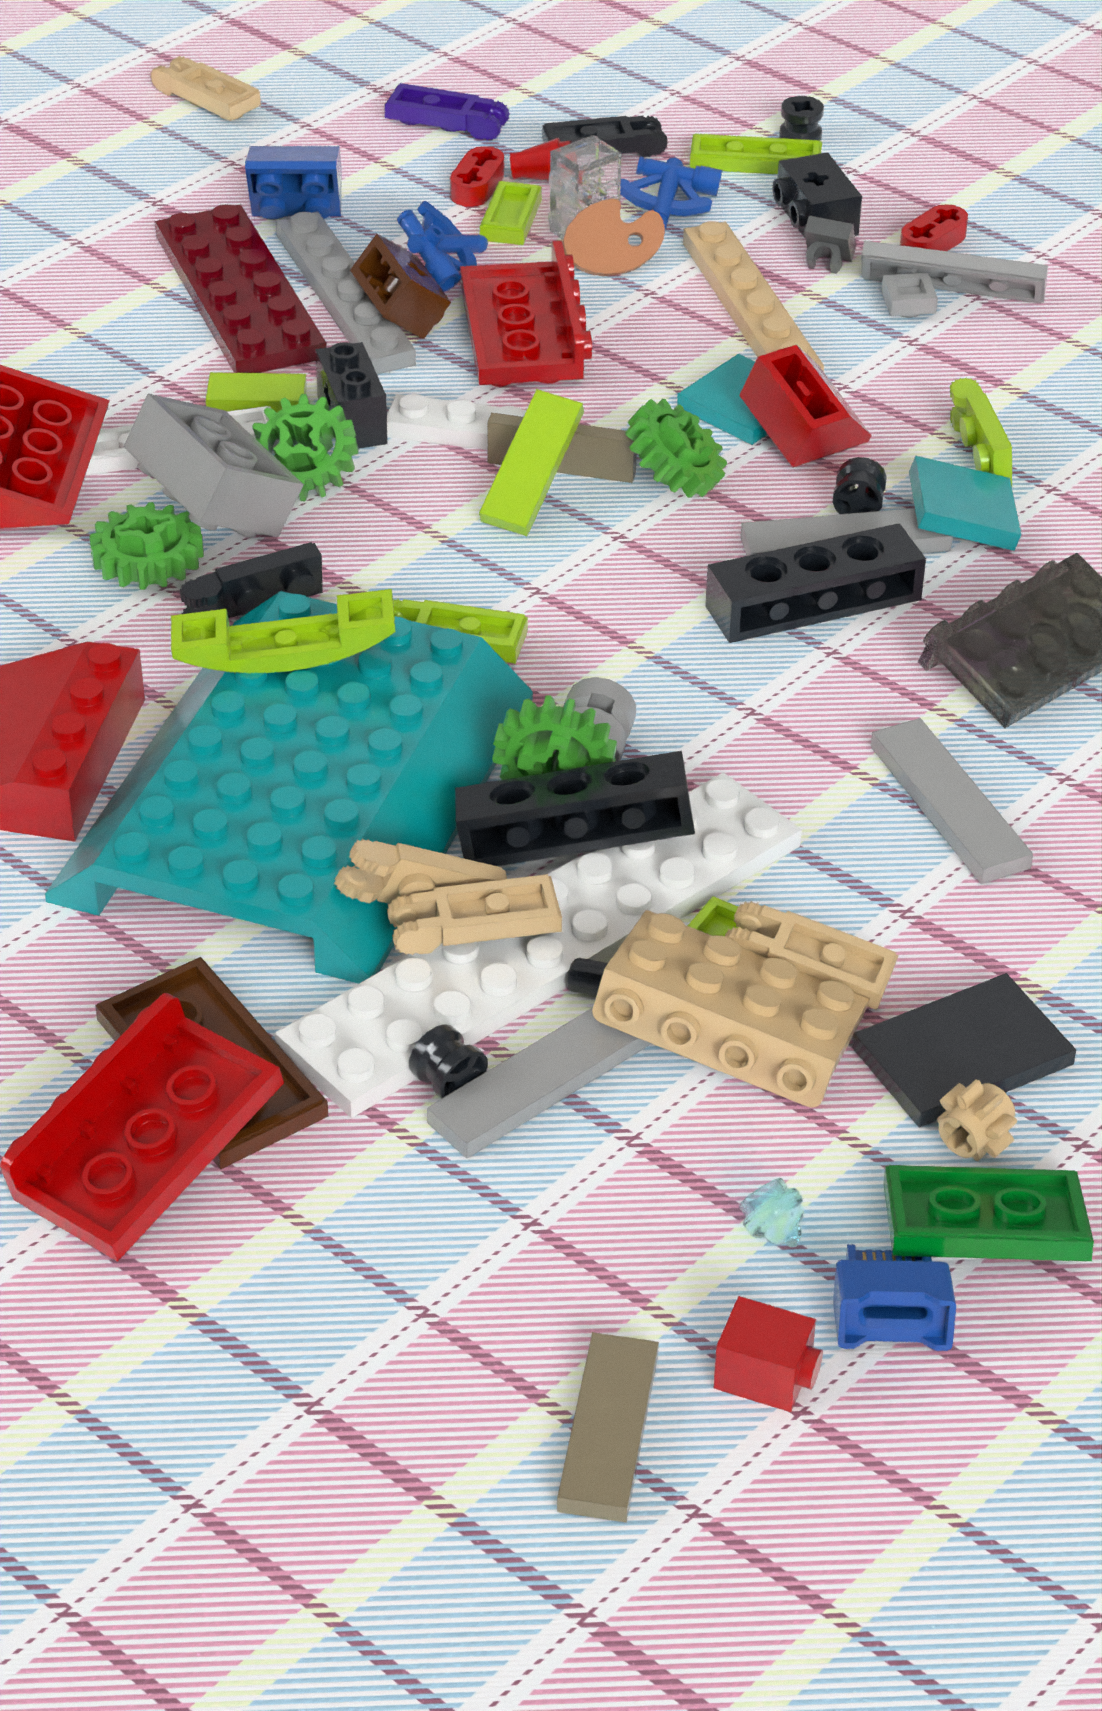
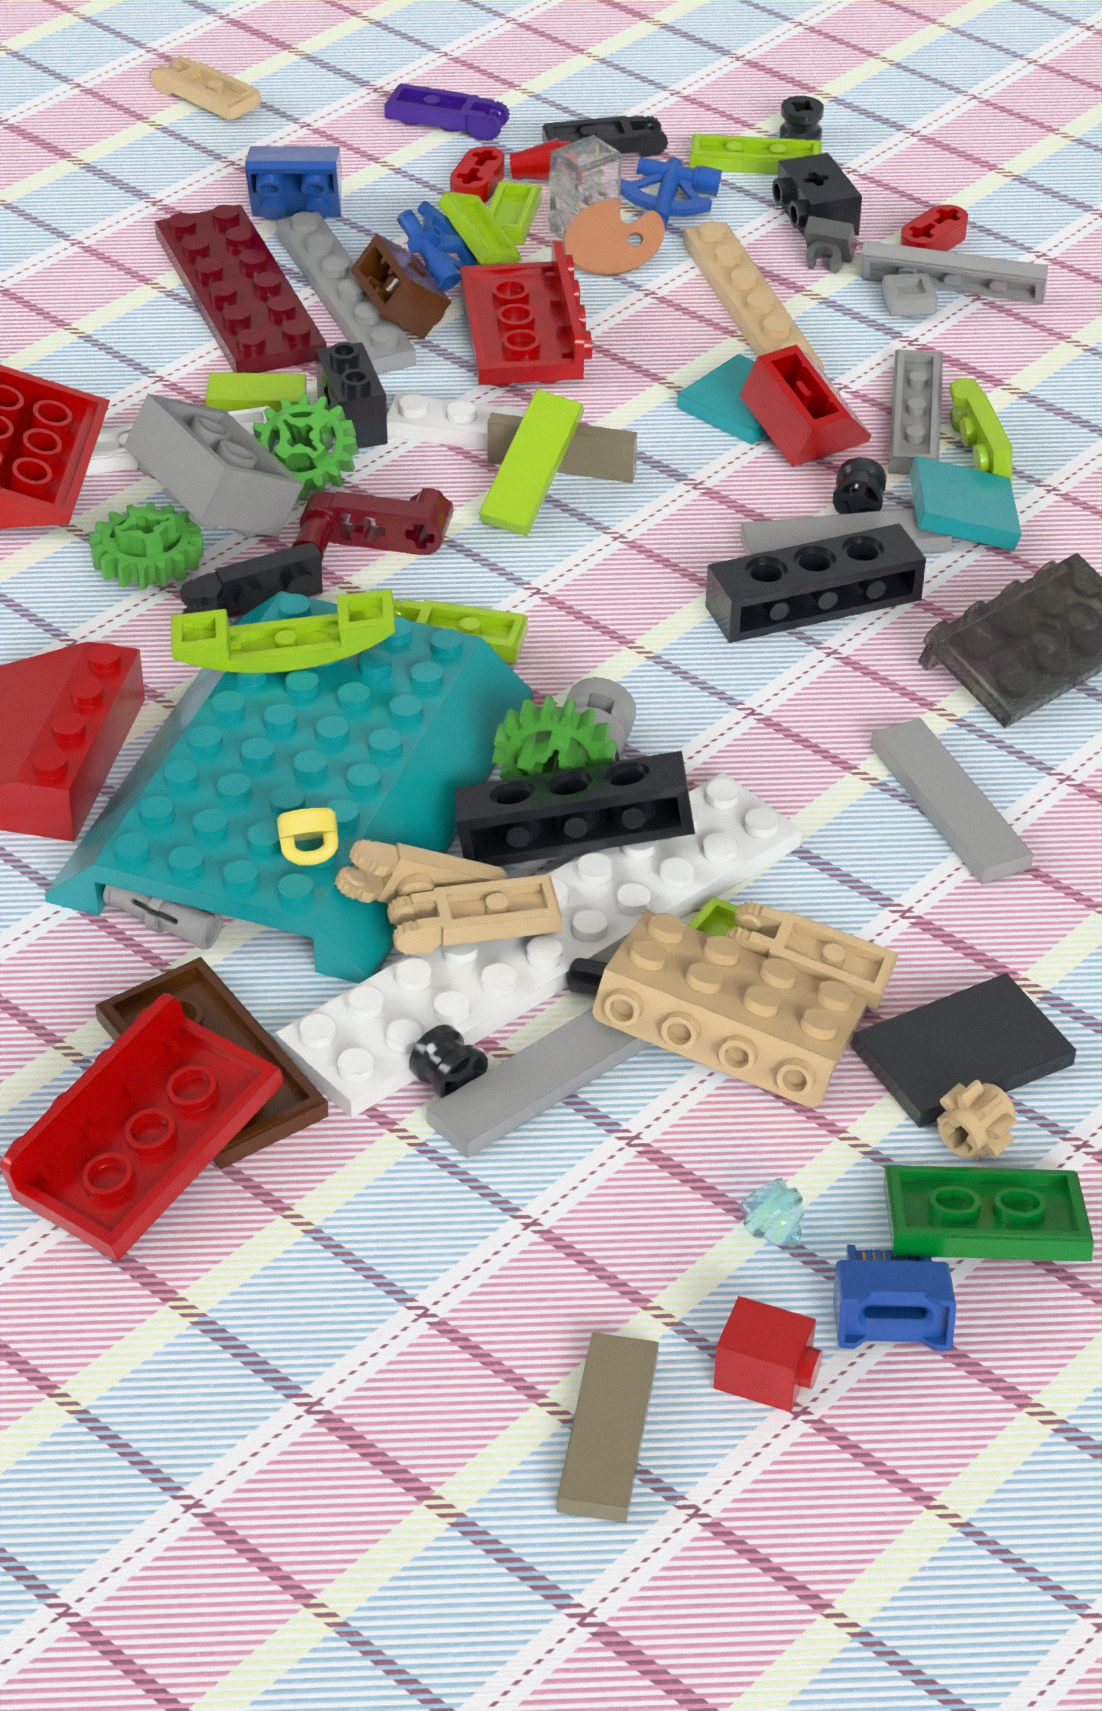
(160, 915): none -> light grey pin
(308, 825): none -> light yellow tile
(402, 524): none -> dark red beam
(479, 229): none -> lime tile
(676, 448): bright green gear -> none
(915, 408): none -> light grey tile

